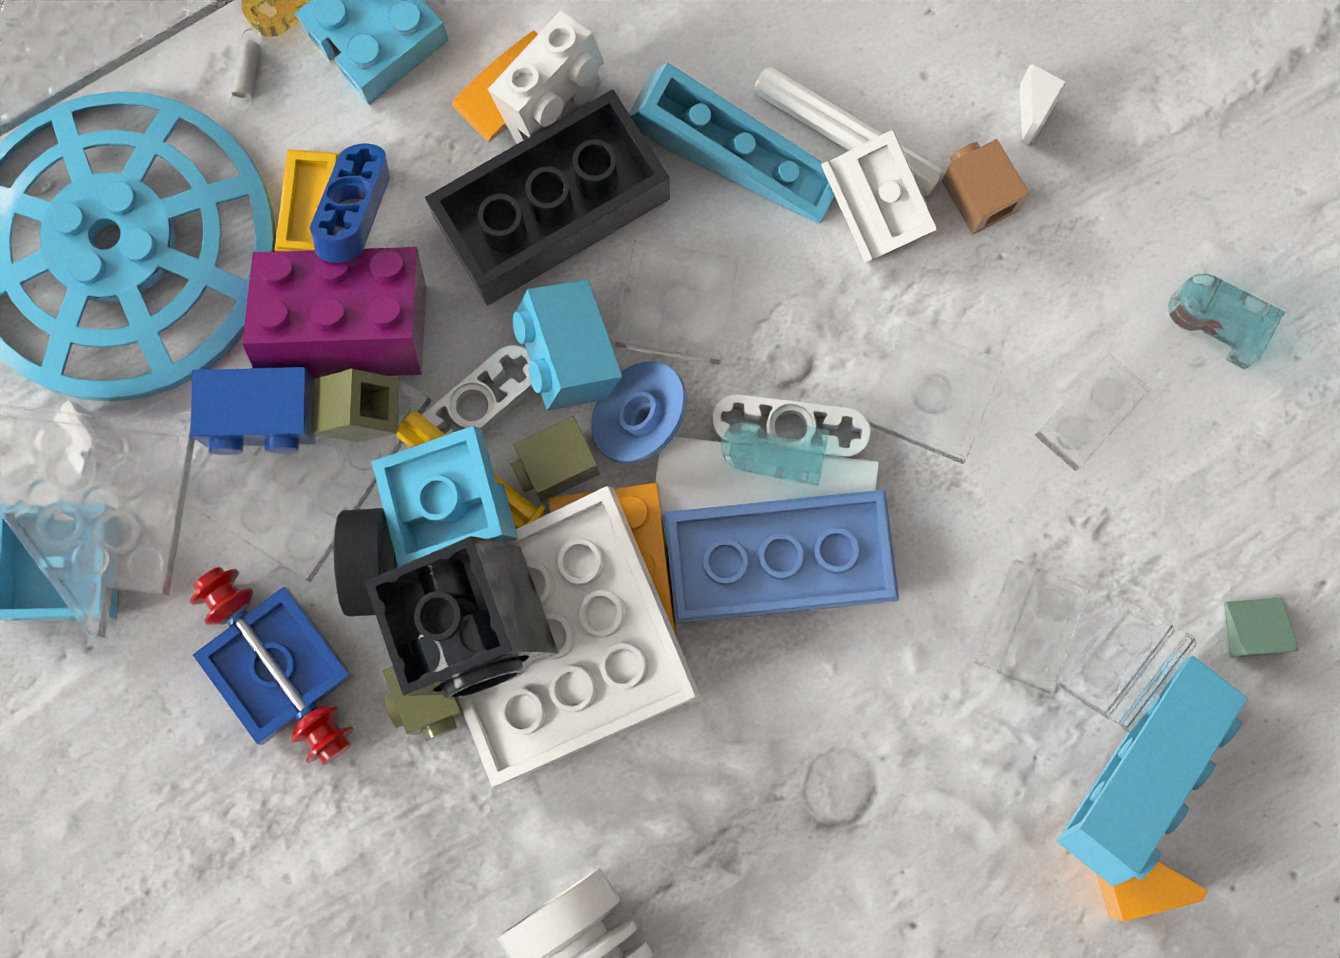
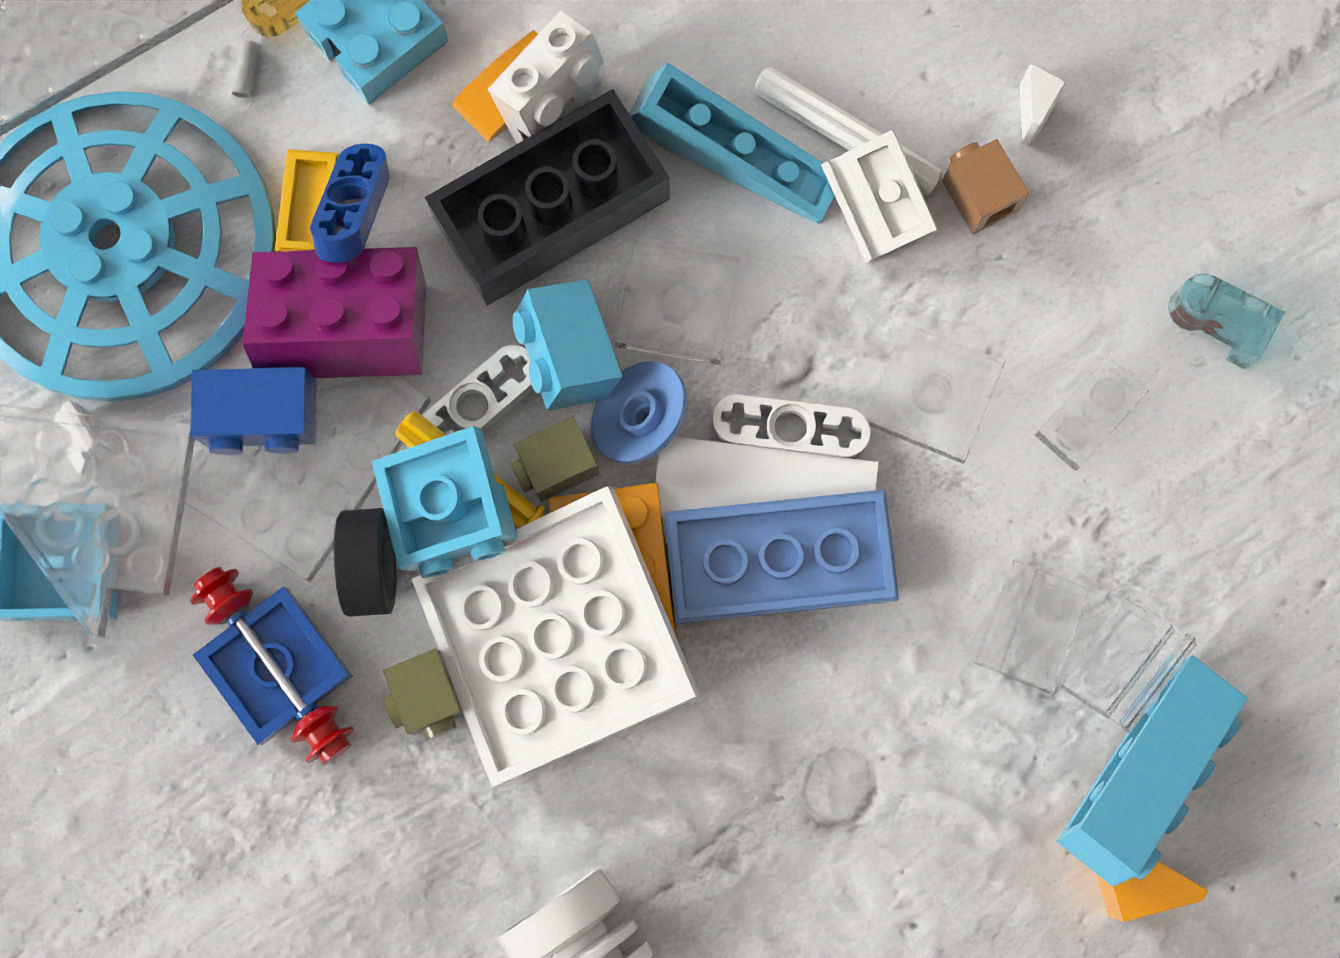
(355, 405): olive brick -> none
(461, 618): black brick -> none
(755, 451): clear light blue leg -> none
(1259, 628): sand green slope -> none

